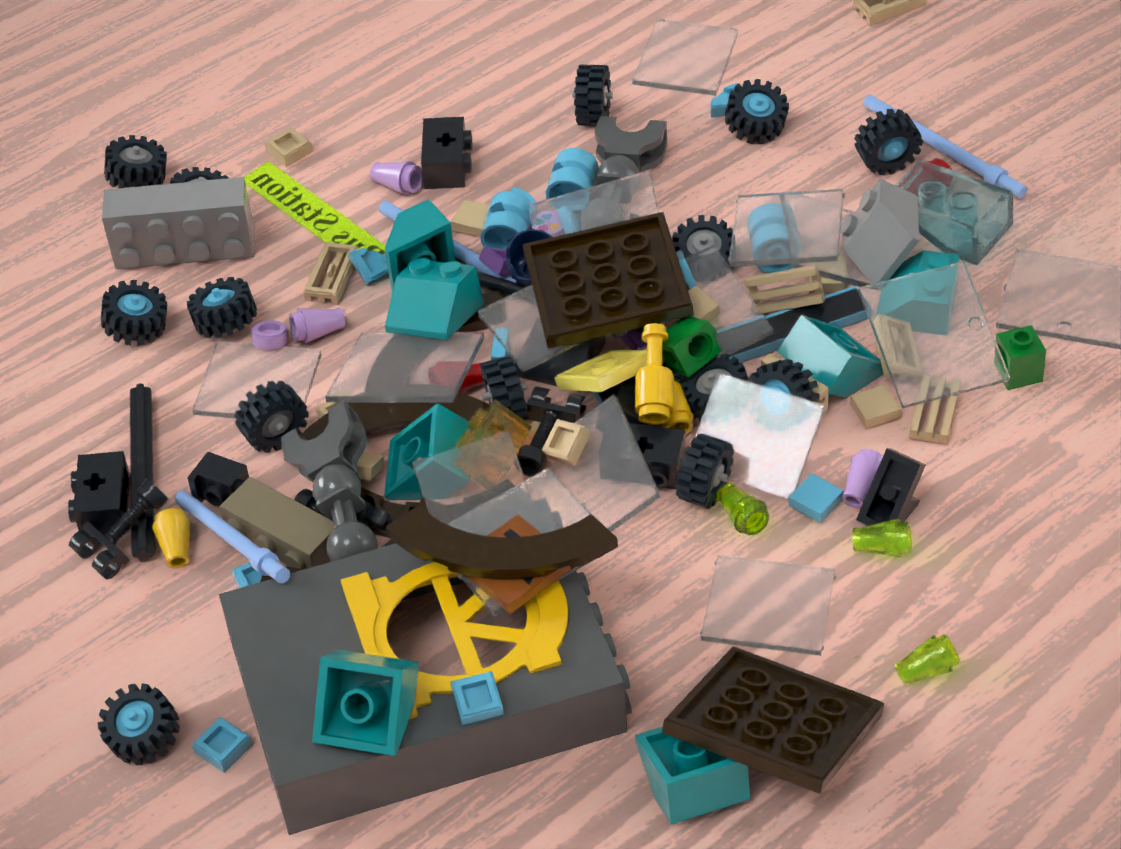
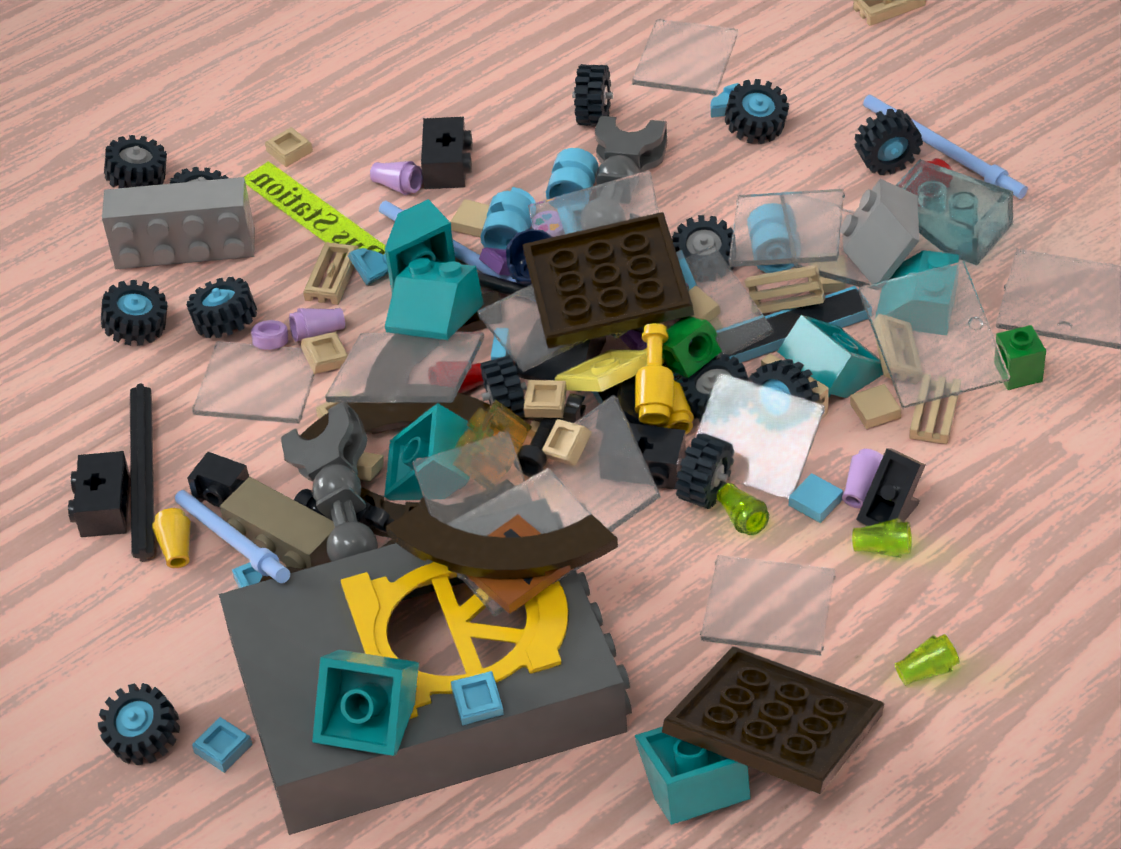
(109, 561): black bar -> none
(270, 415): black wheel -> none
(324, 352): none -> tan tile
(545, 399): none -> tan tile

